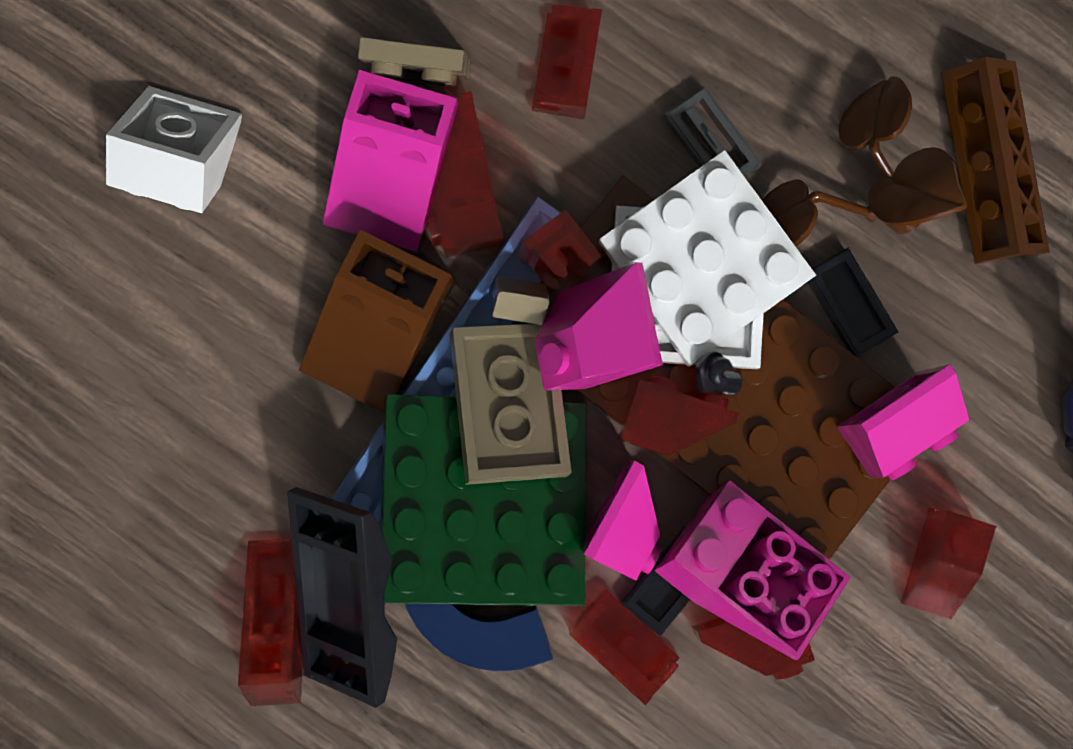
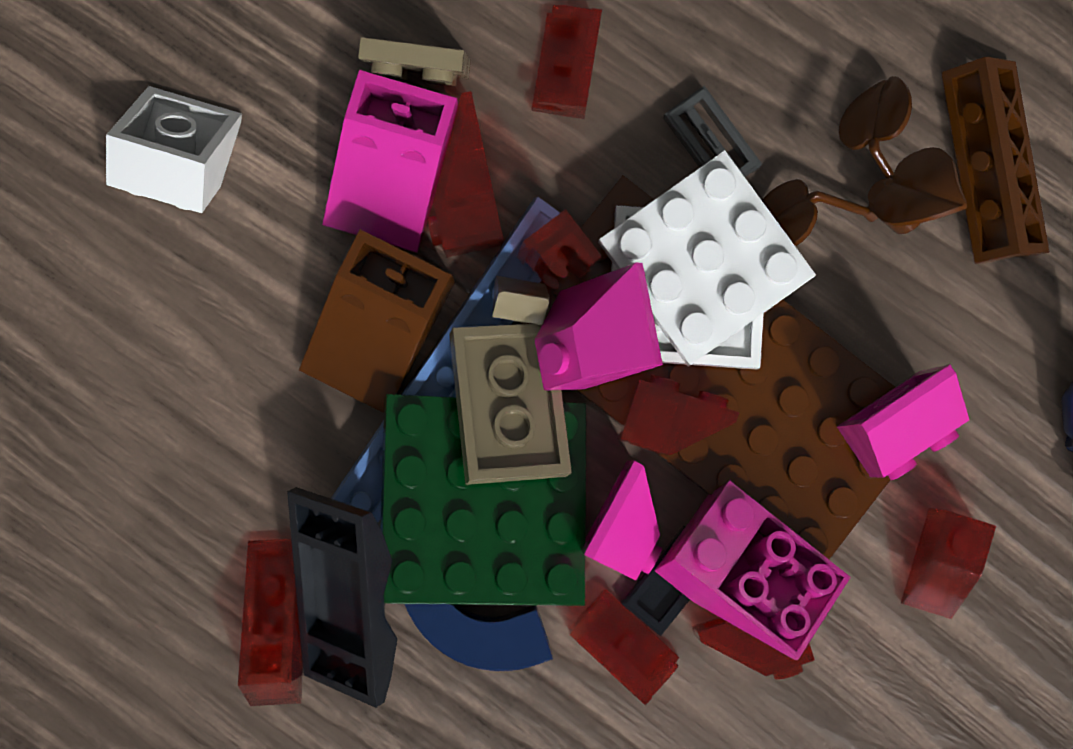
(712, 376): black arm -> none
(851, 303): black tile -> none

